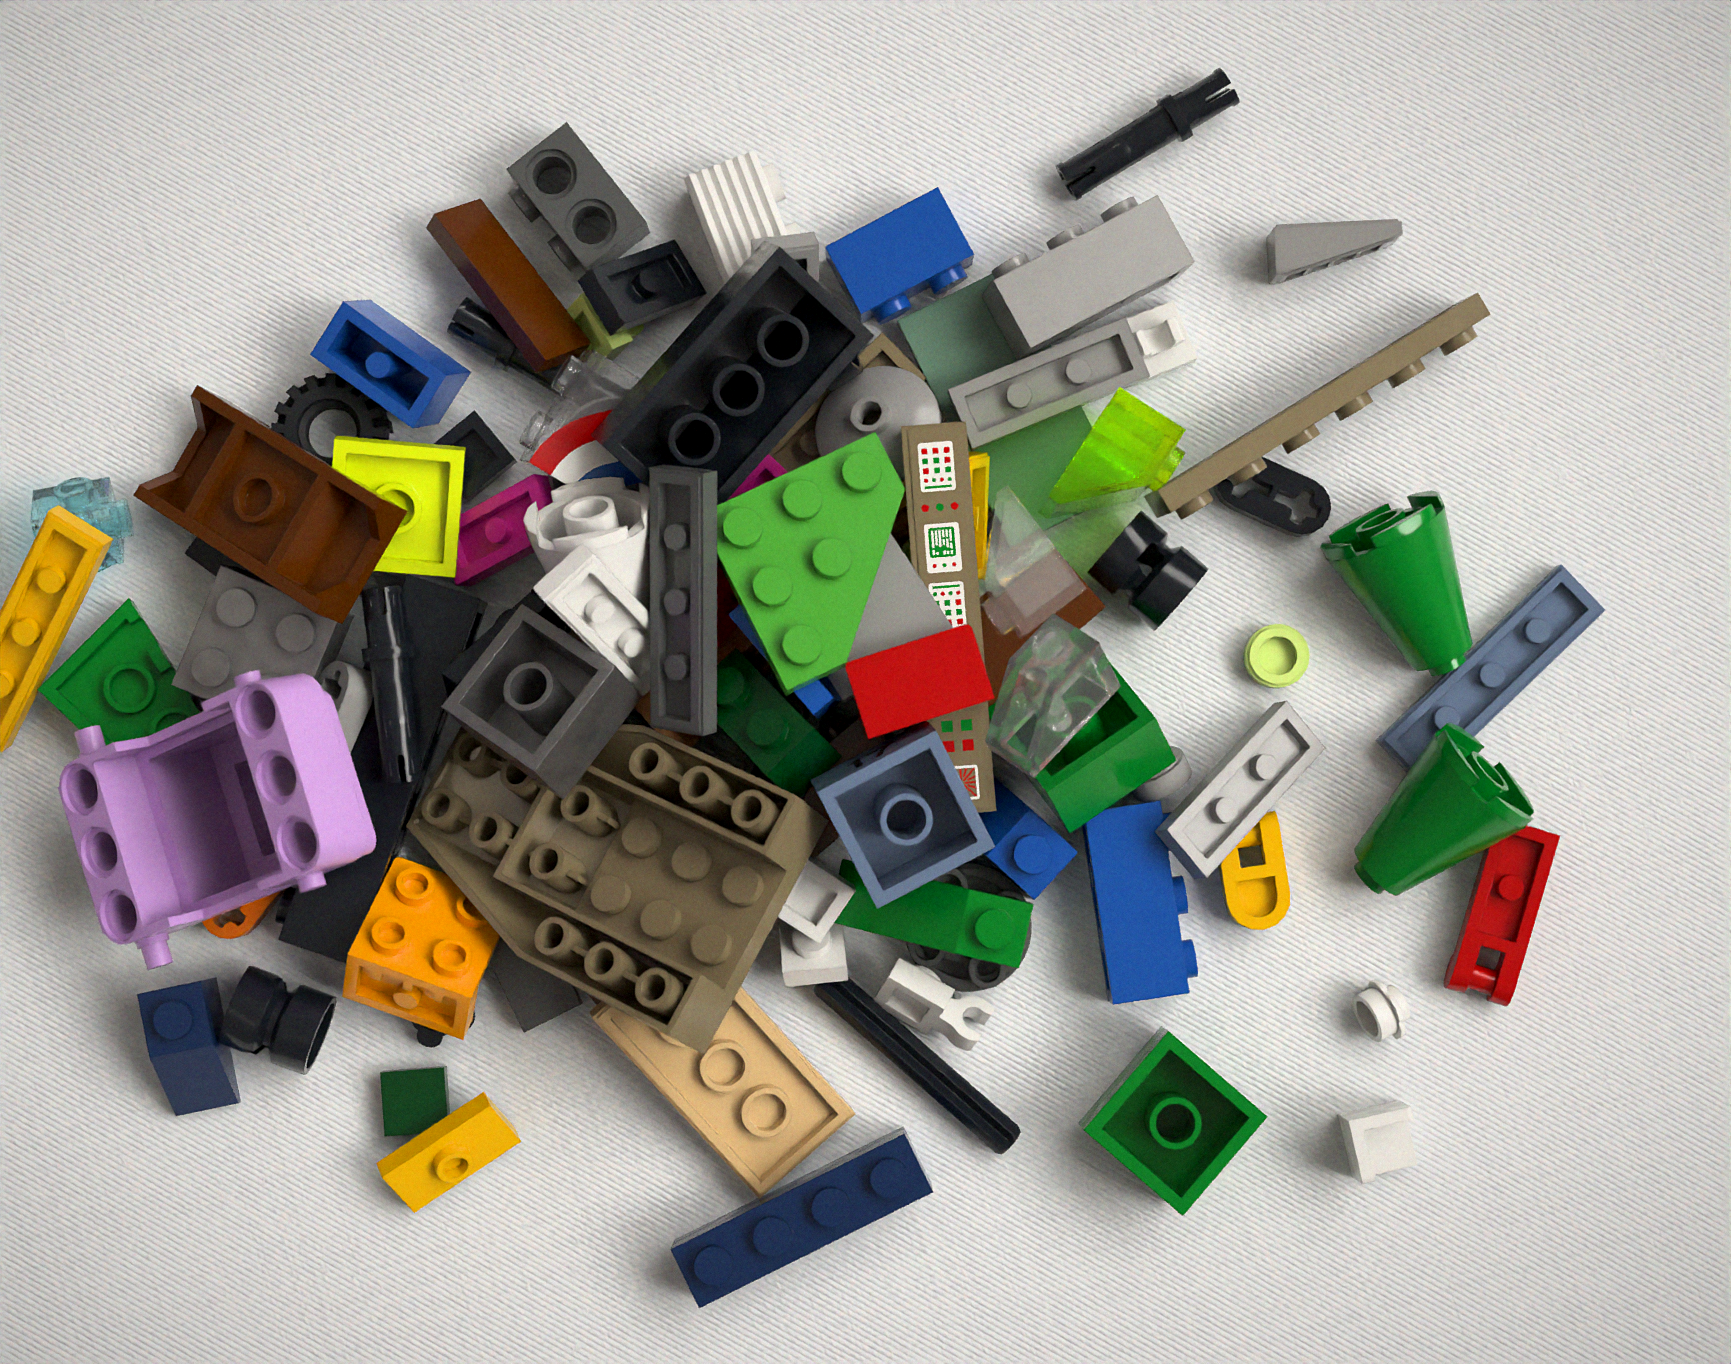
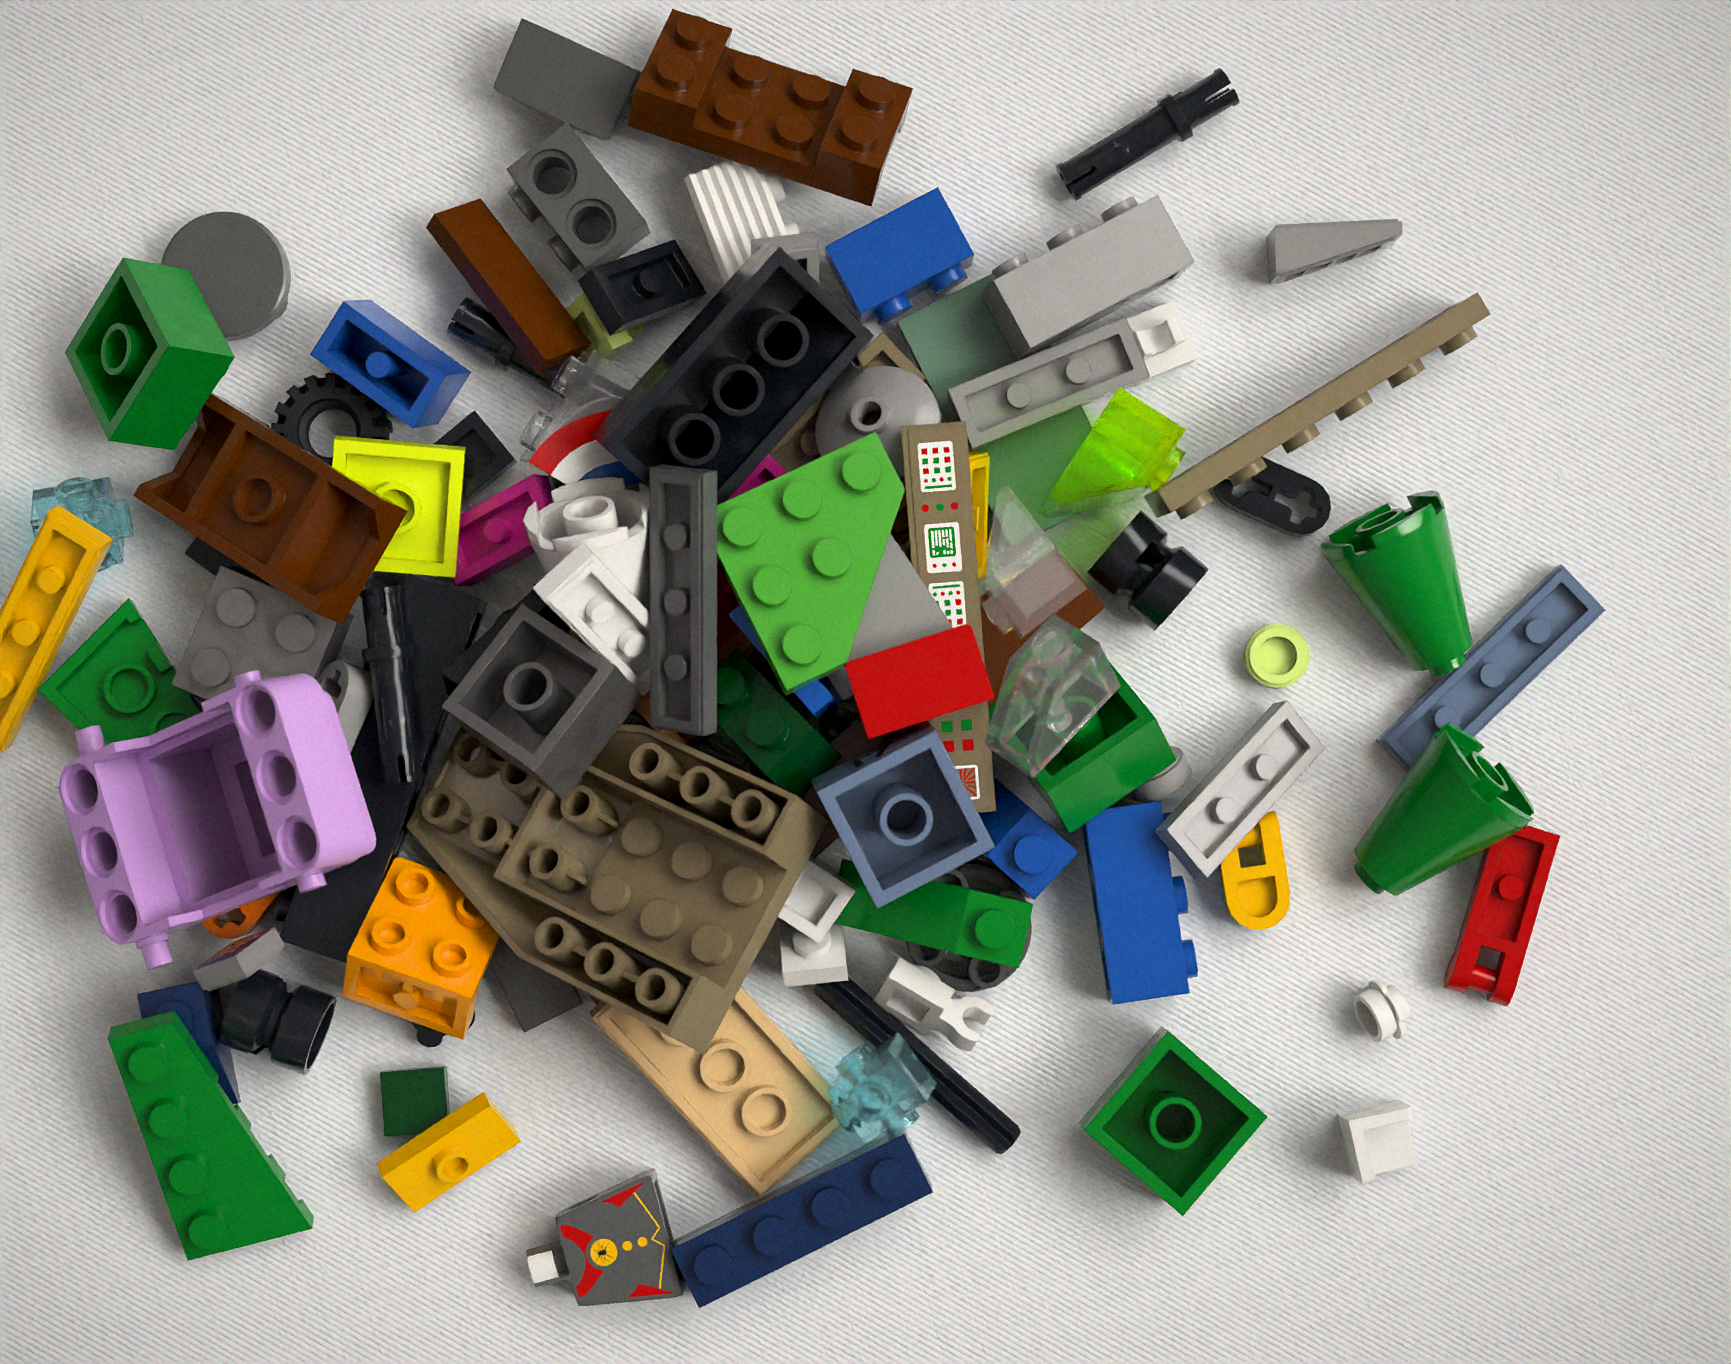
(149, 354): none -> green brick
(200, 1144): none -> green wing
(236, 270): none -> dark grey tile
(239, 959): none -> light grey tile
(566, 80): none -> dark grey panel
(613, 1247): none -> dark grey torso
(767, 112): none -> reddish brown piece
(880, 1089): none -> clear light blue brick

